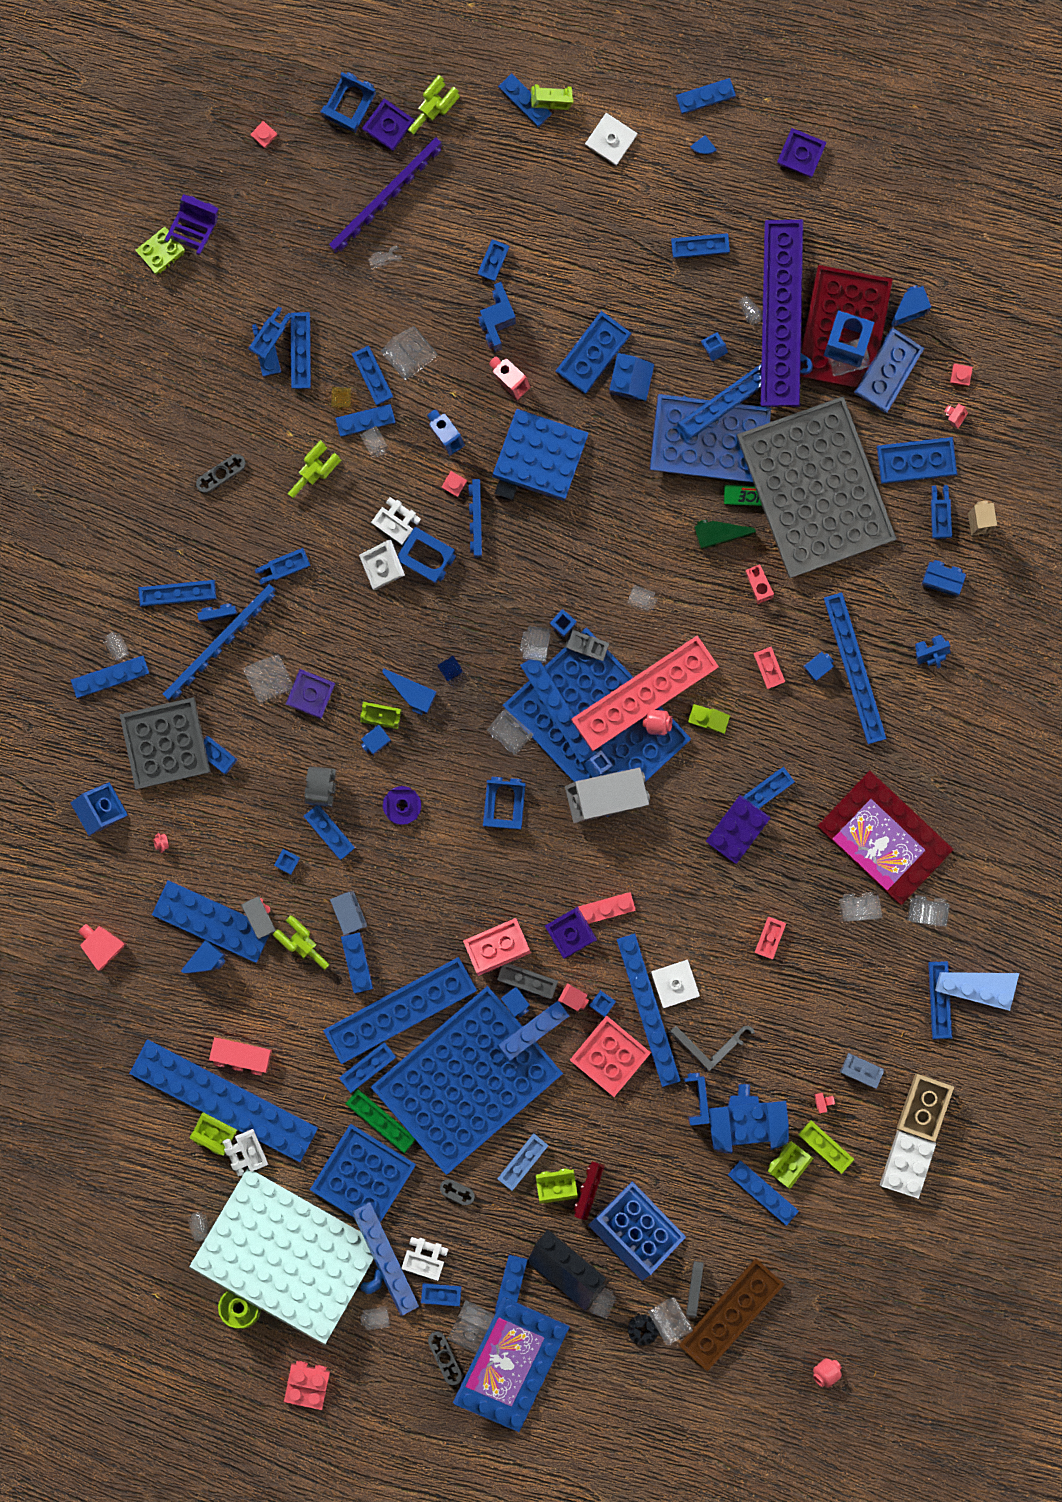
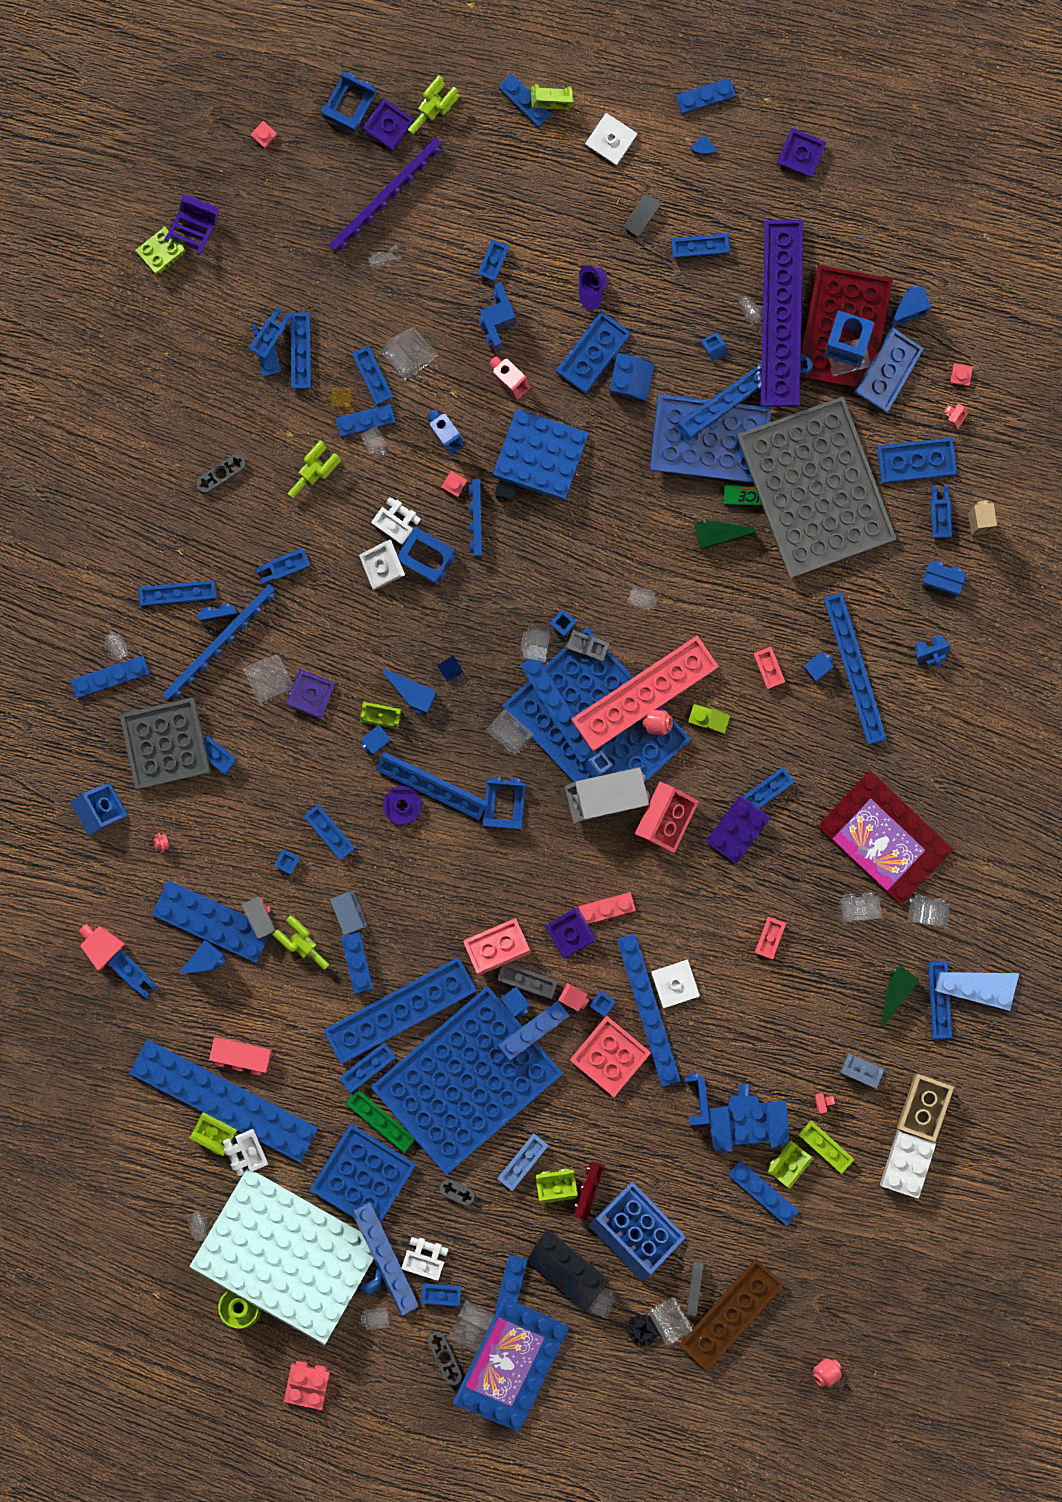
(131, 972): none -> blue hinge
(320, 786): dark grey brick -> none
(431, 785): none -> blue plate
(591, 286): none -> dark purple piece
(642, 215): none -> dark grey slope
(667, 817): none -> coral brick
(694, 1051): dark grey hinge -> none
(759, 584): coral leg -> none
(897, 989): none -> dark green slope

